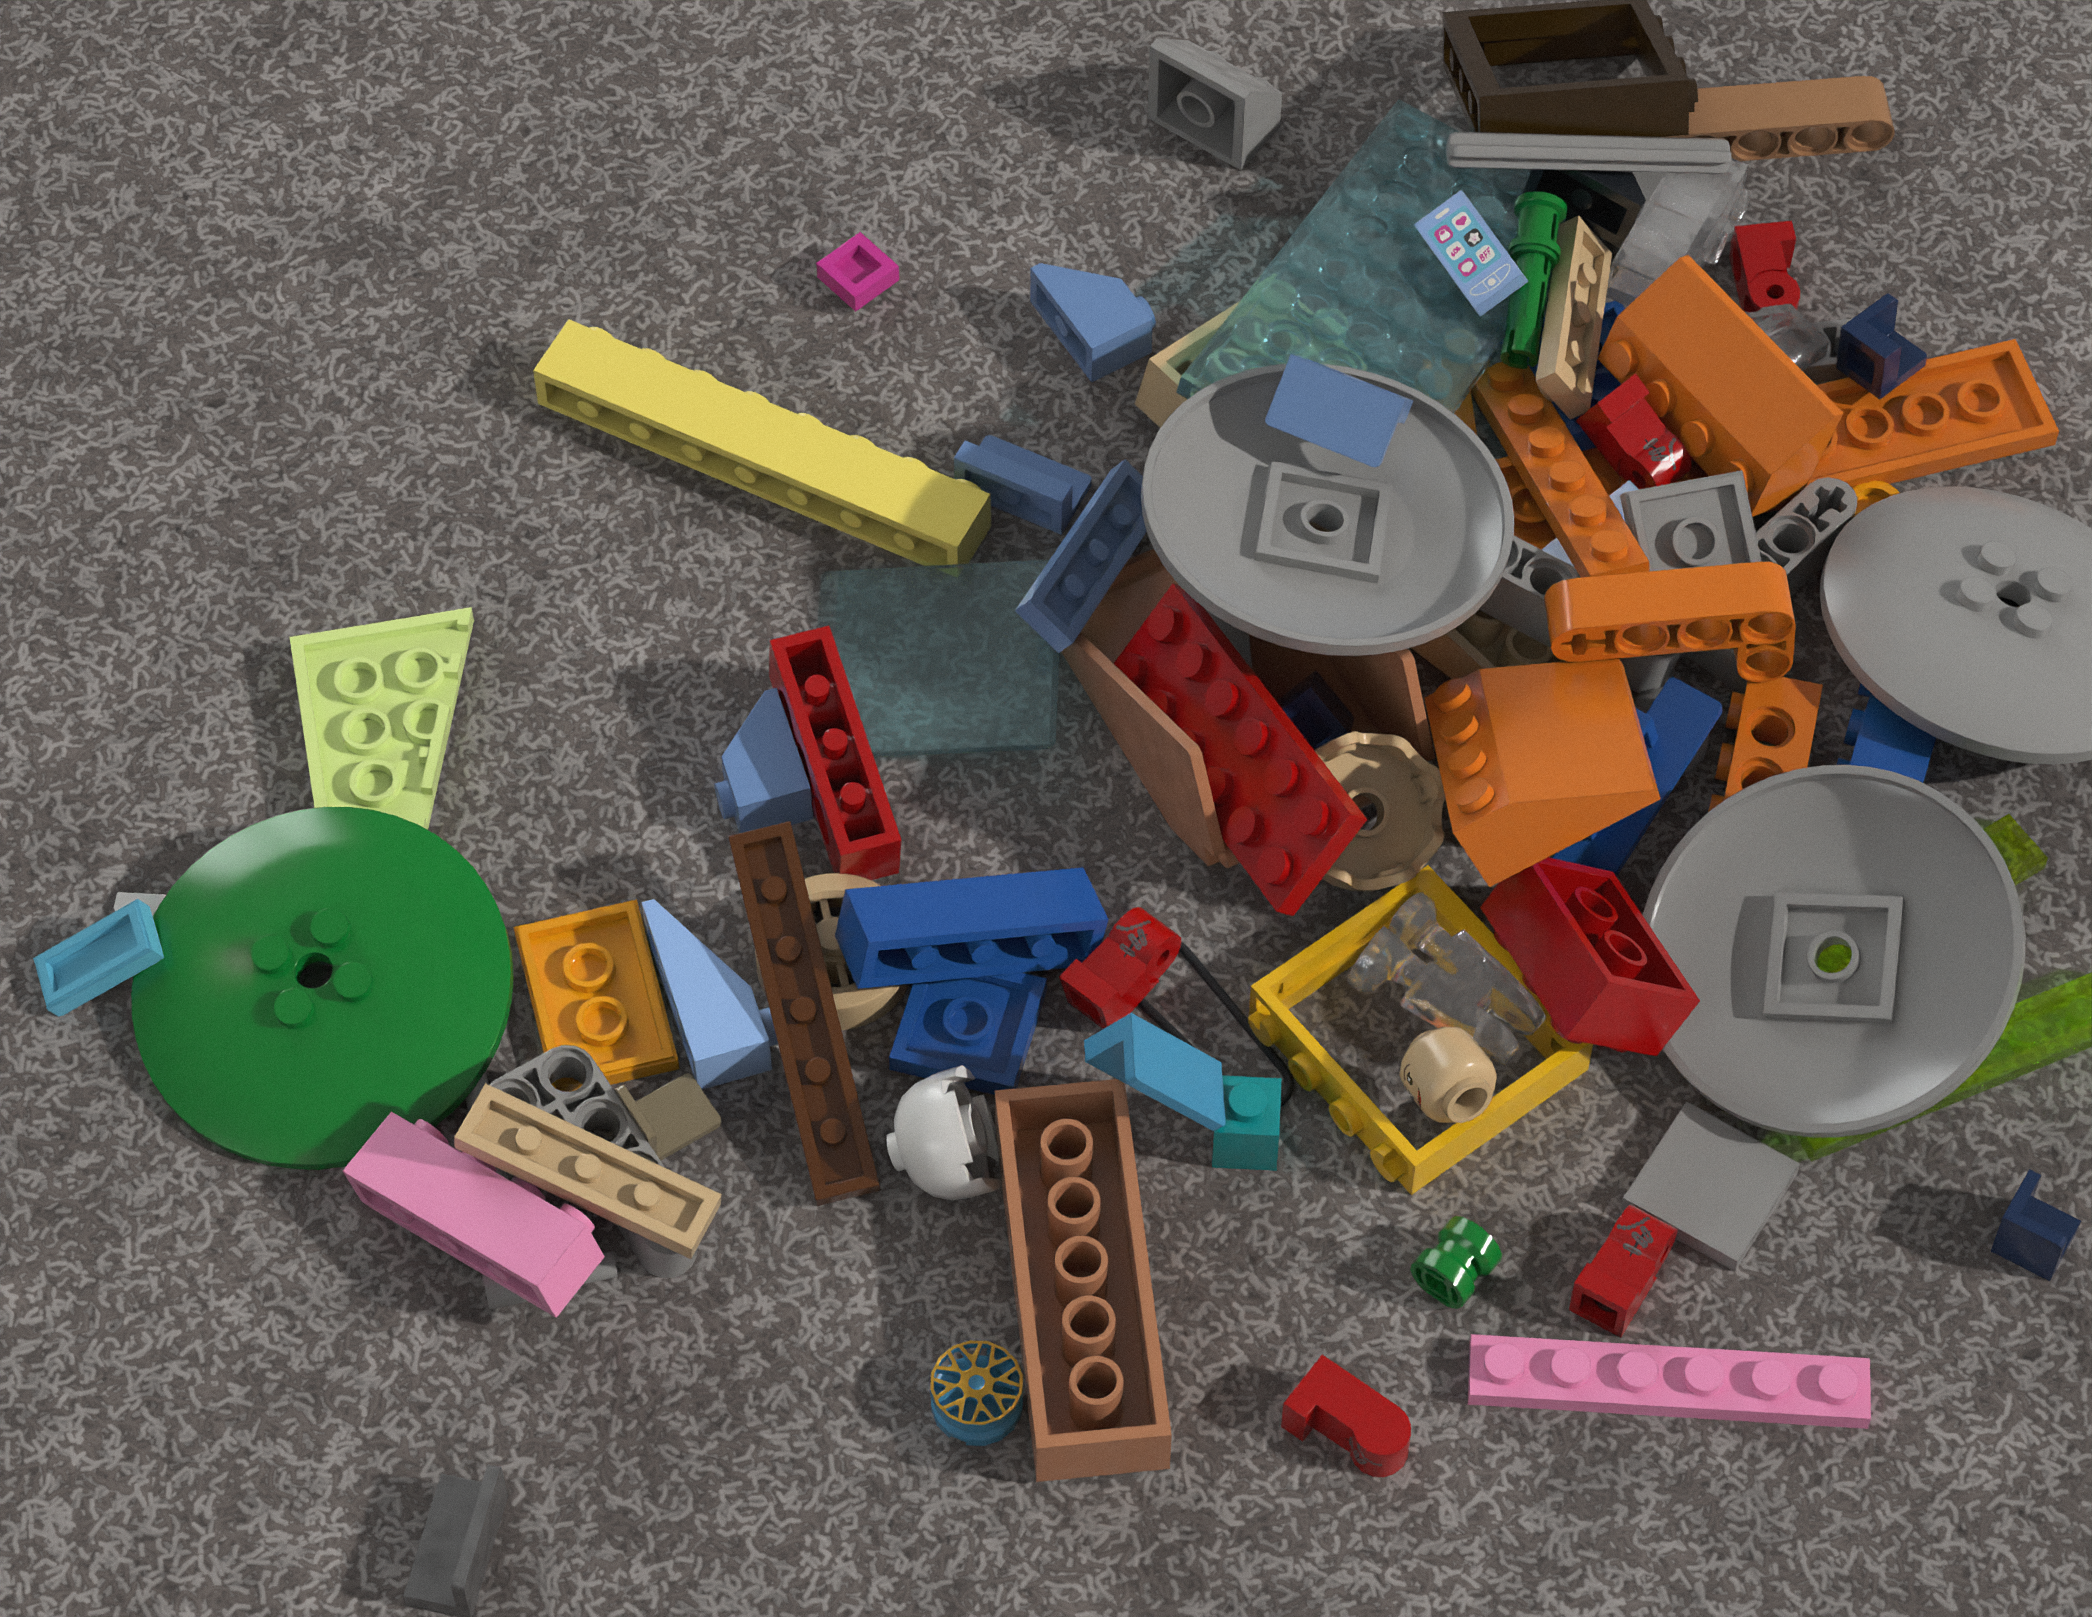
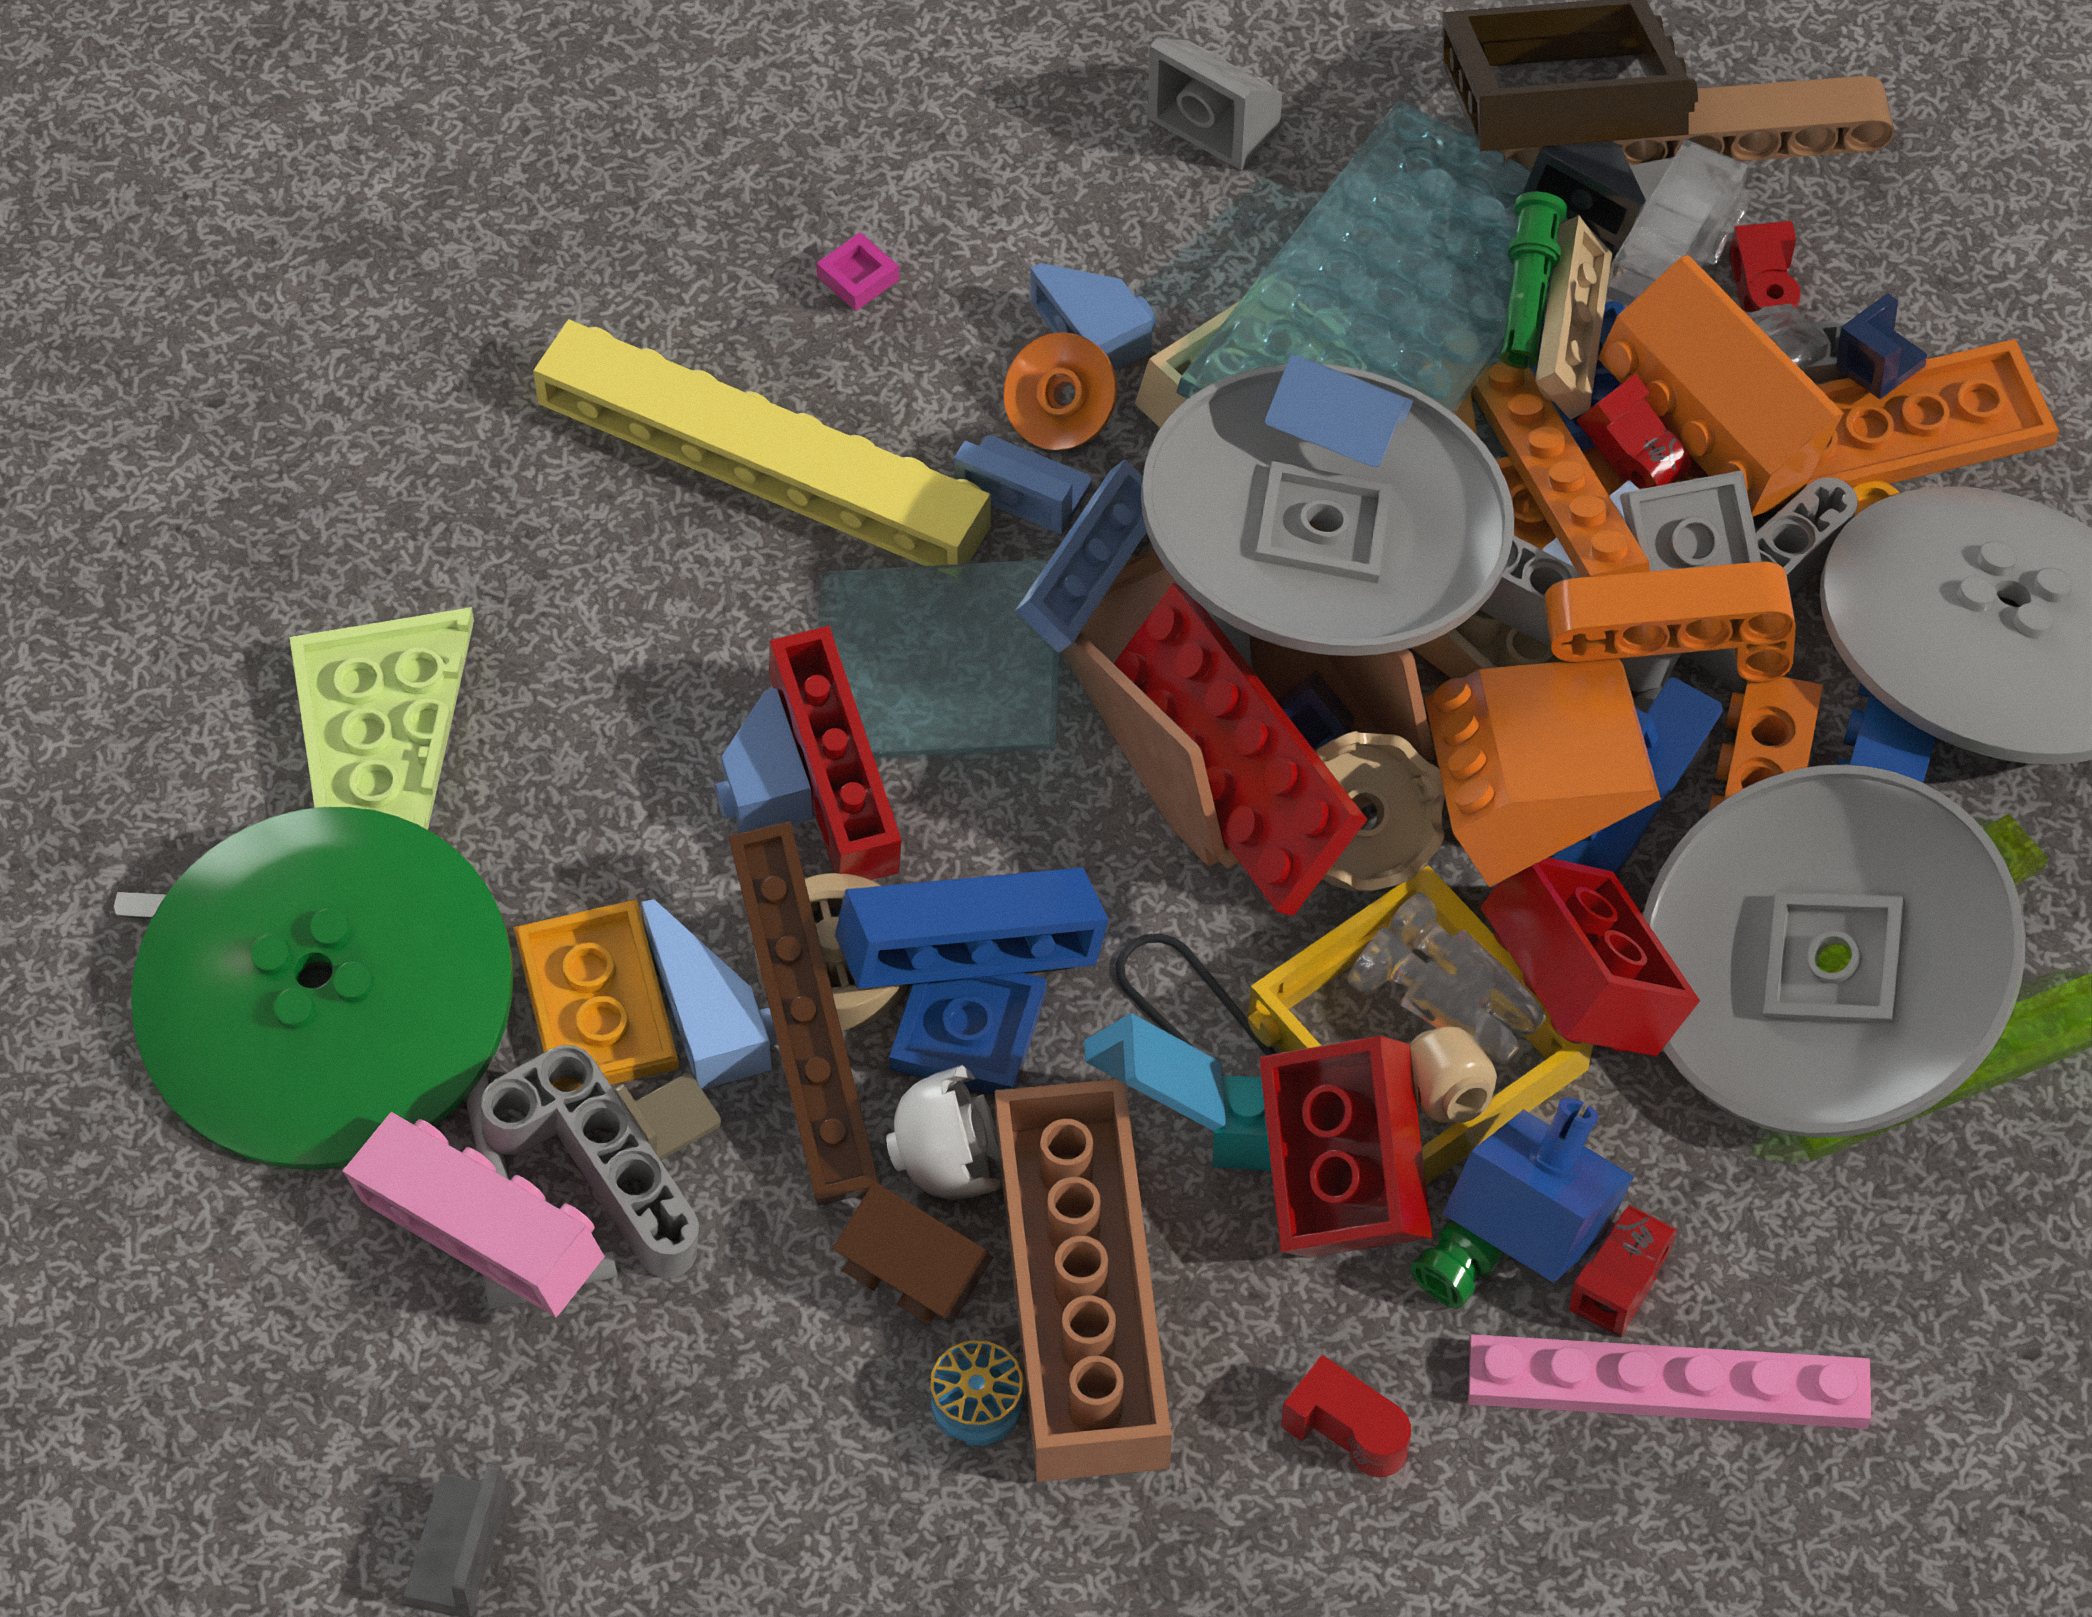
(98, 958): medium azure tile -> none
(587, 1171): tan plate -> none
(912, 1254): none -> reddish brown brick
(1035, 388): none -> orange dish
(1121, 968): red leg -> none
(1345, 1147): none -> red brick
(1471, 253): tile -> none
(1540, 1190): none -> blue brick
(1588, 153): light grey axle -> none
(1712, 1185): light grey tile -> none
(2034, 1231): dark blue panel -> none

